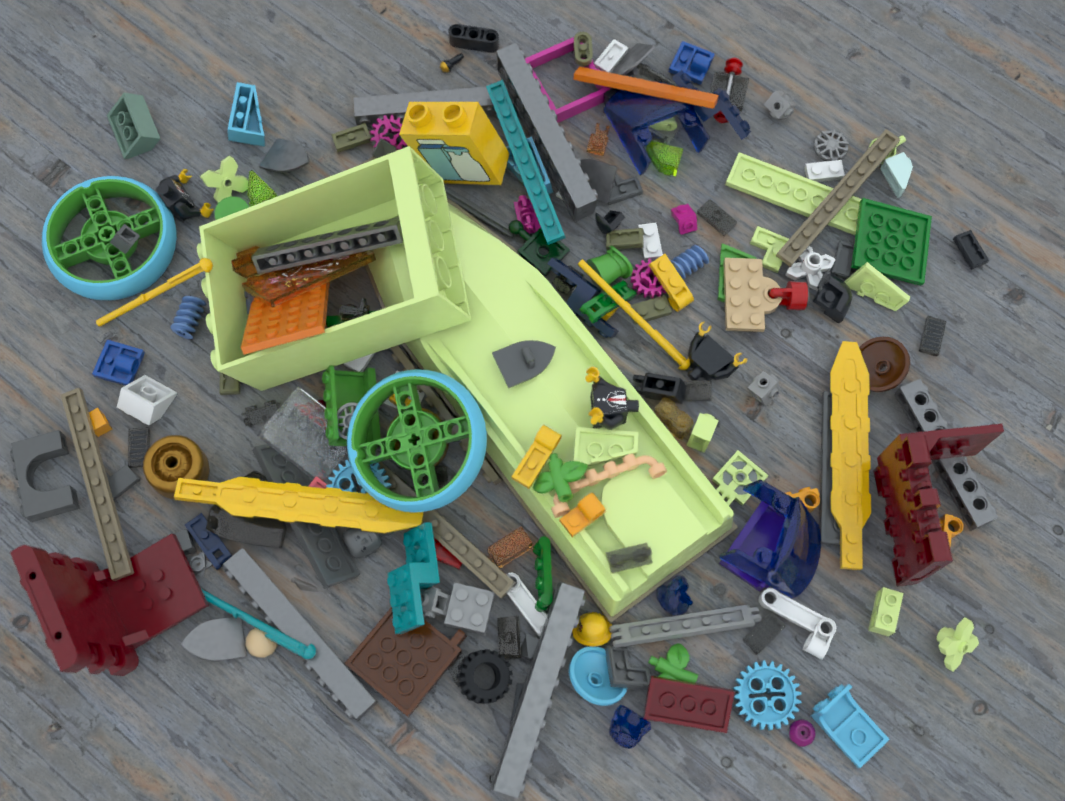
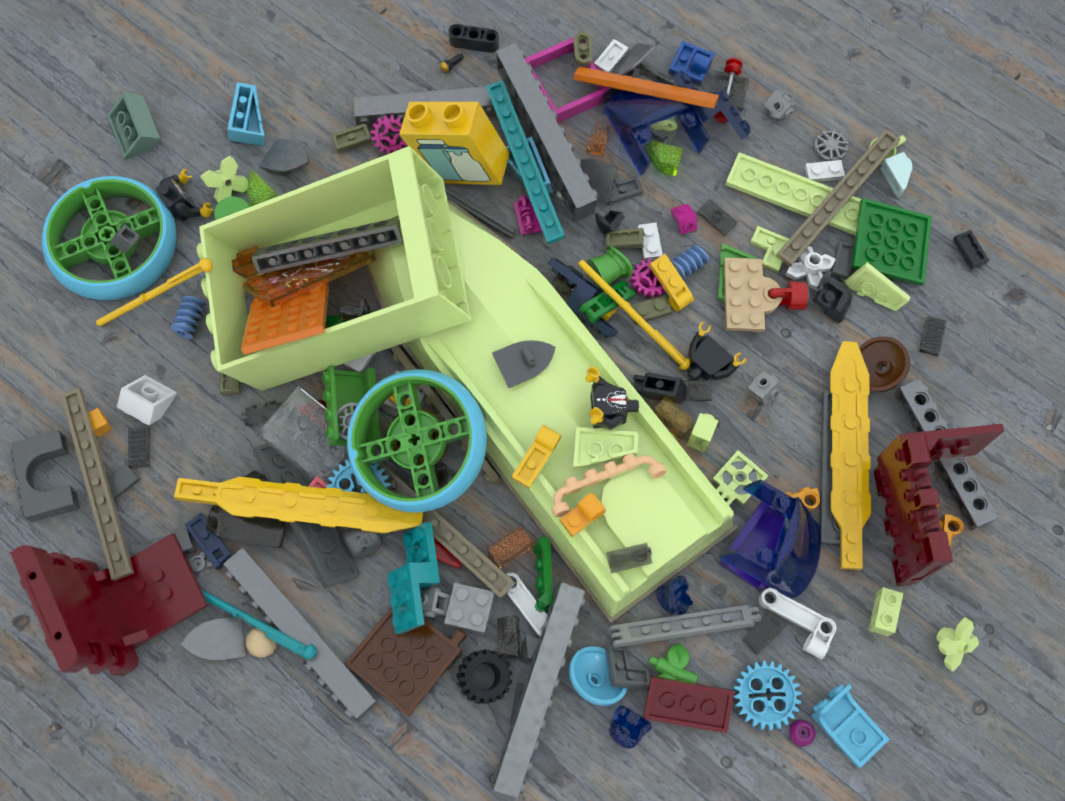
(118, 363): blue plate -> none
(167, 451): pearl gold wheel -> none
(383, 148): dark grey slope -> none
(530, 252): dark green plate -> none
(559, 477): bright green plant -> none
(592, 630): yellow hat -> none

